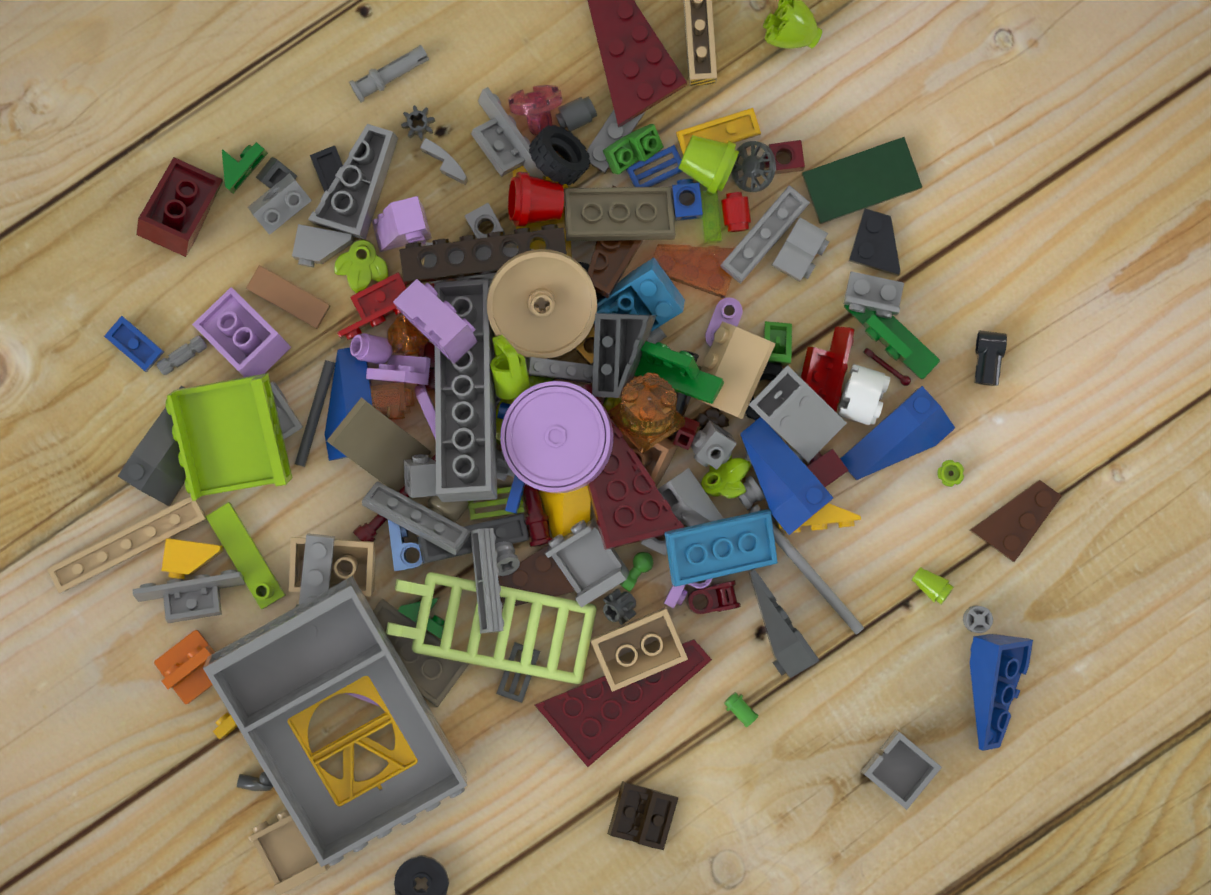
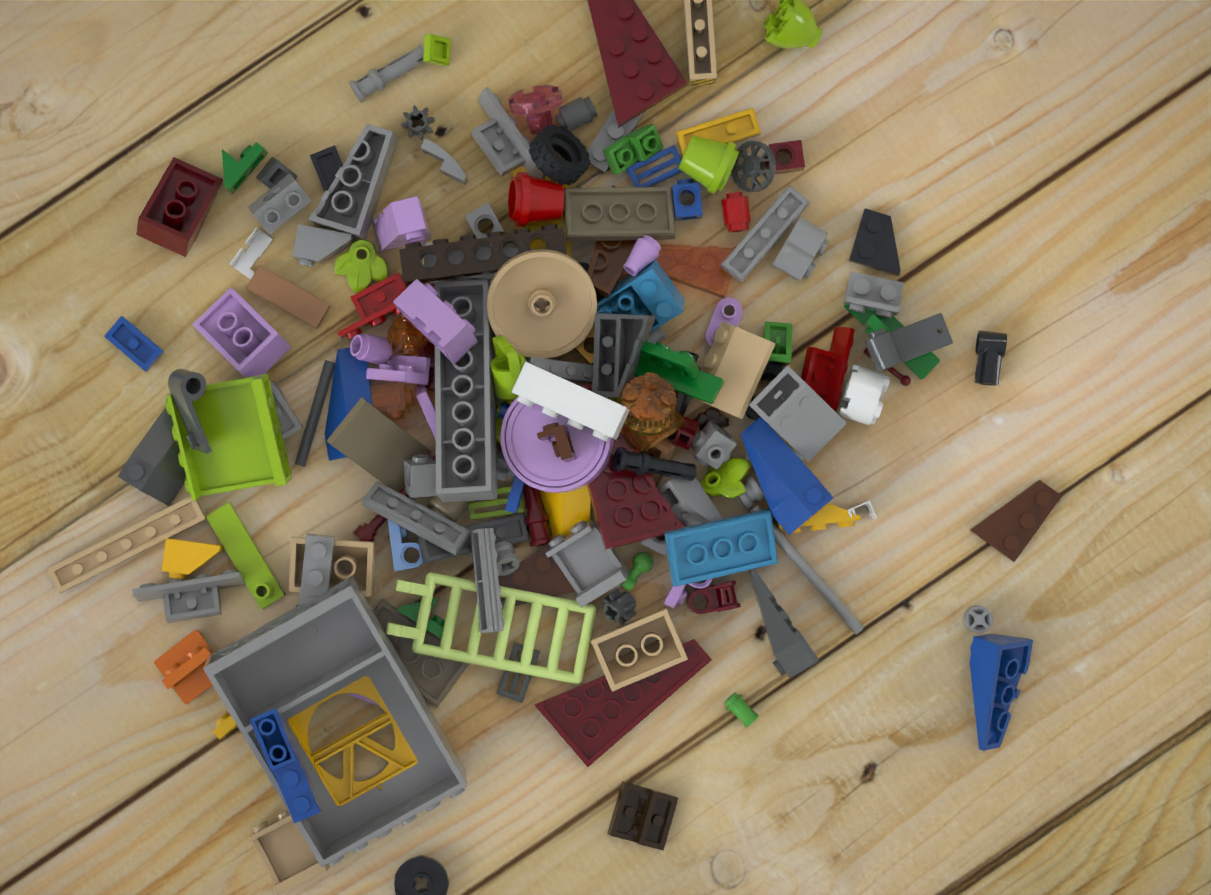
(181, 355): light grey axle -> none
(185, 388): none -> dark grey door
(253, 783): dark grey arm -> none
(255, 250): none -> white piece
(286, 765): none -> blue slope
(436, 50): none -> lime tile
(563, 445): none -> reddish brown bracket
(570, 401): none -> white brick
(643, 253): none -> lavender cone
(644, 463): none -> black pin
(710, 217): clear neon green piece -> none
(827, 467): dark red brick -> none
(862, 180): dark green tile -> none
(869, 508): none -> white piece
(901, 769): light grey piece -> none
(906, 431): blue wedge -> none
(907, 342): none -> dark grey door
(932, 585): lime cone -> none
(956, 478): lime plate -> none

